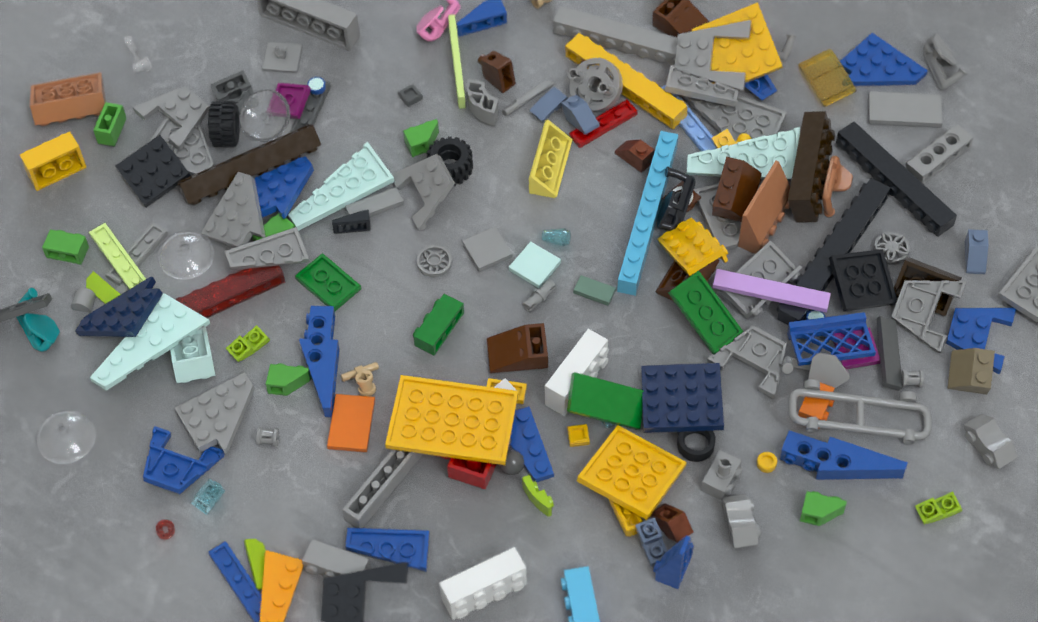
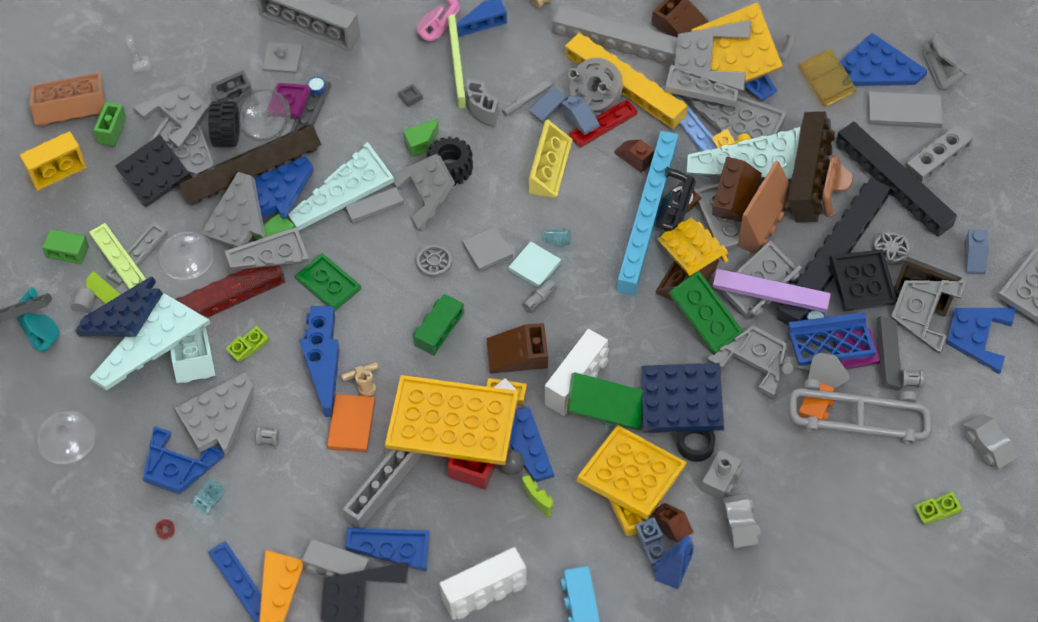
(256, 556): lime piece -> none
(286, 379): bright green slope -> none
(352, 223): black slope -> none
(498, 70): reddish brown torso -> none
(578, 435): yellow tile -> none
(594, 290): sand green tile -> none
(766, 462): yellow tile -> none
(821, 509): bright green slope -> none
(858, 461): blue brick -> none
(971, 370): dark tan slope -> none

